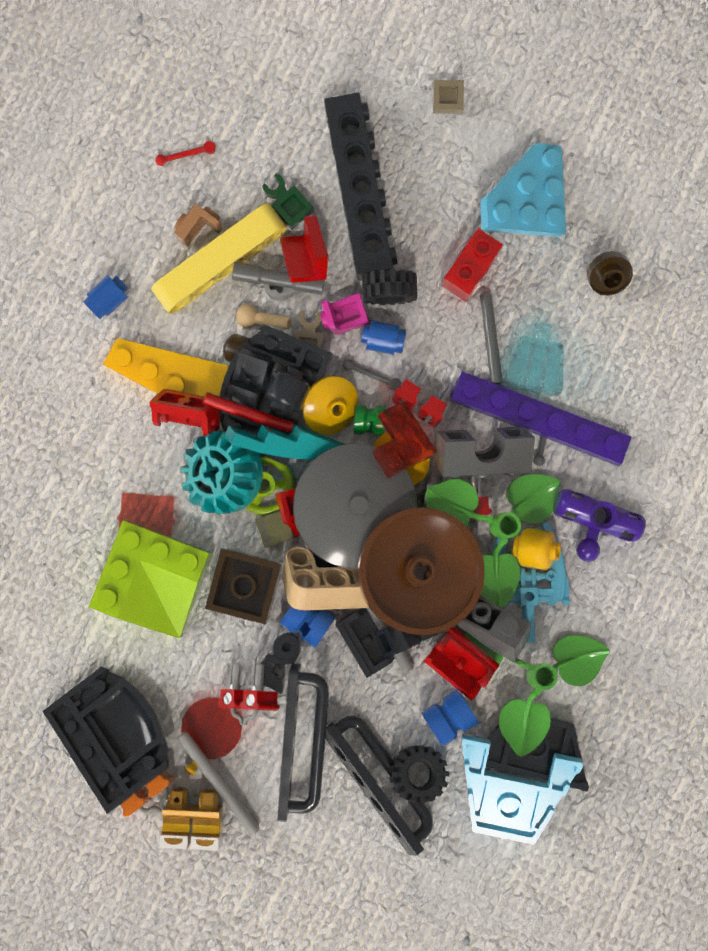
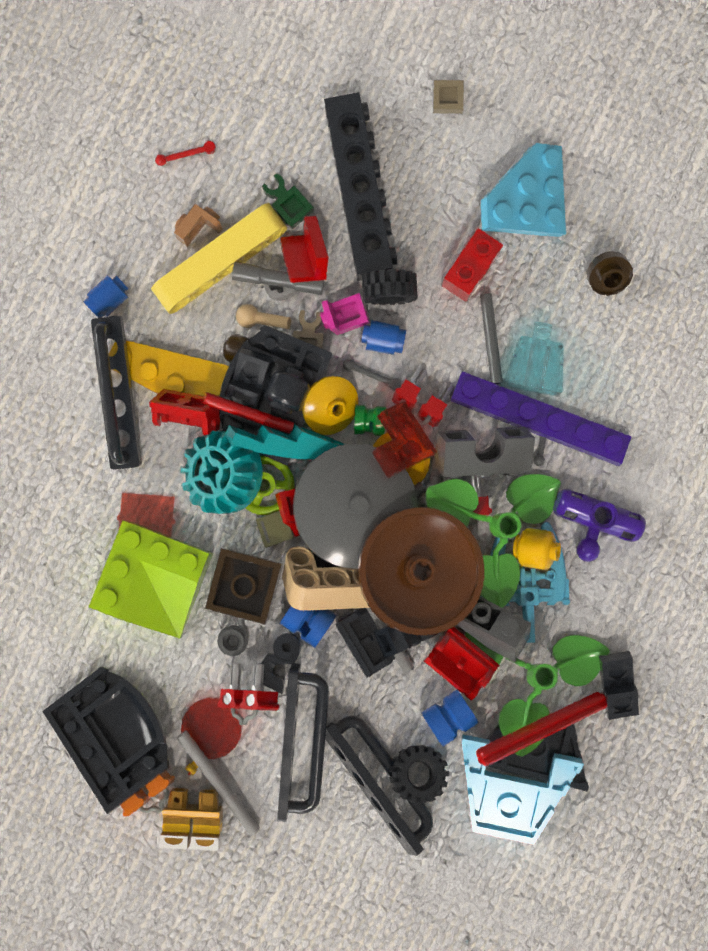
(102, 330): none -> black piece
(223, 643): none -> dark grey plate
(541, 729): none -> red axle
(619, 685): none -> black slope

